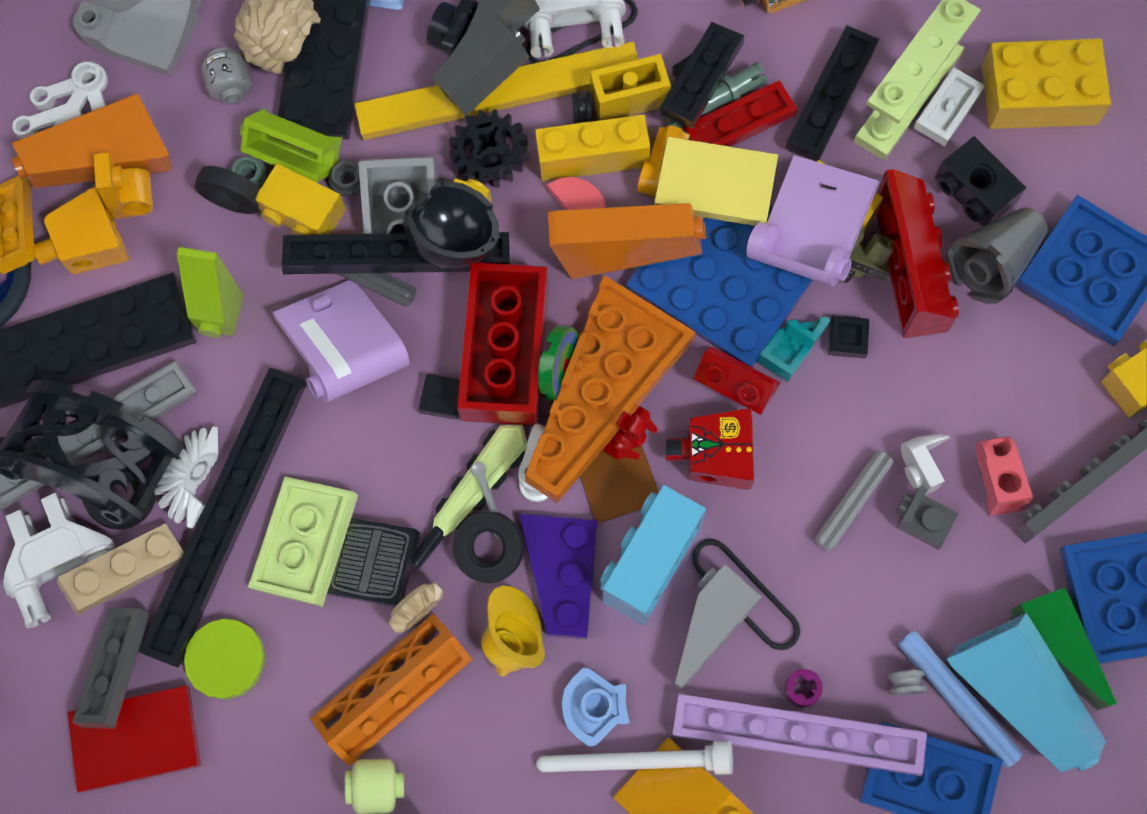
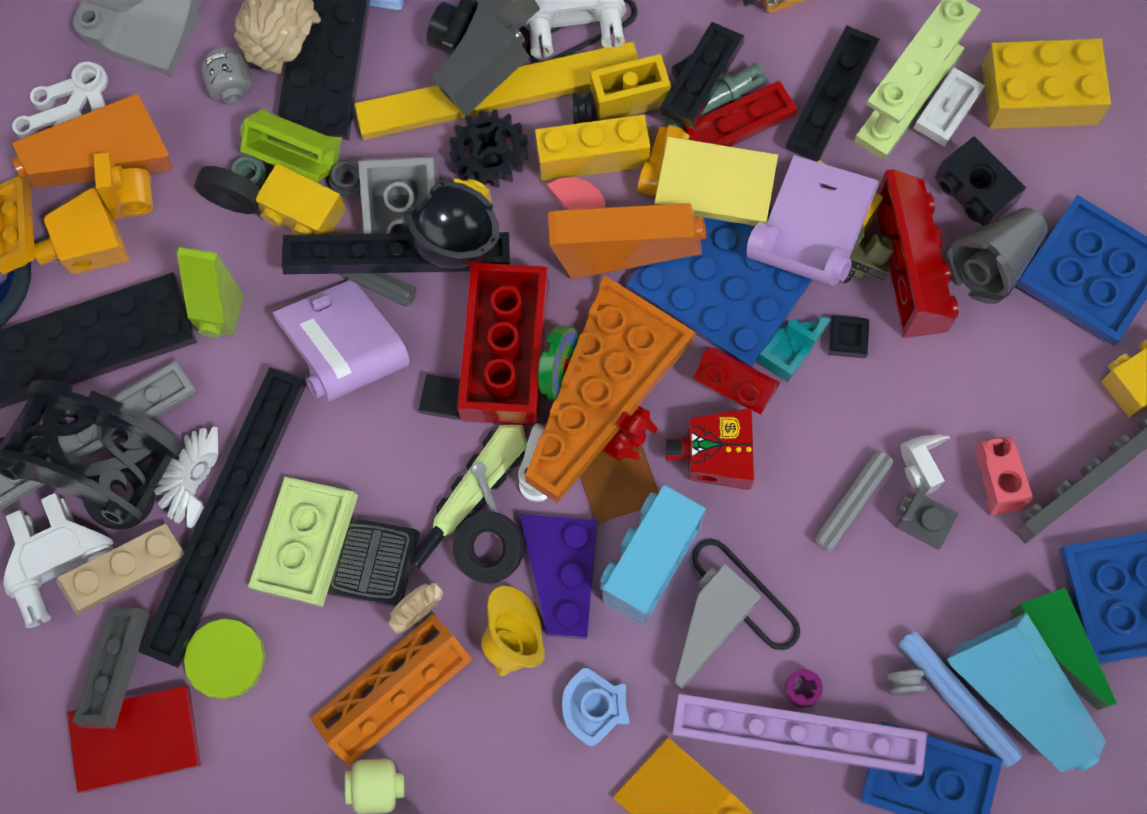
(714, 757): white piece -> none

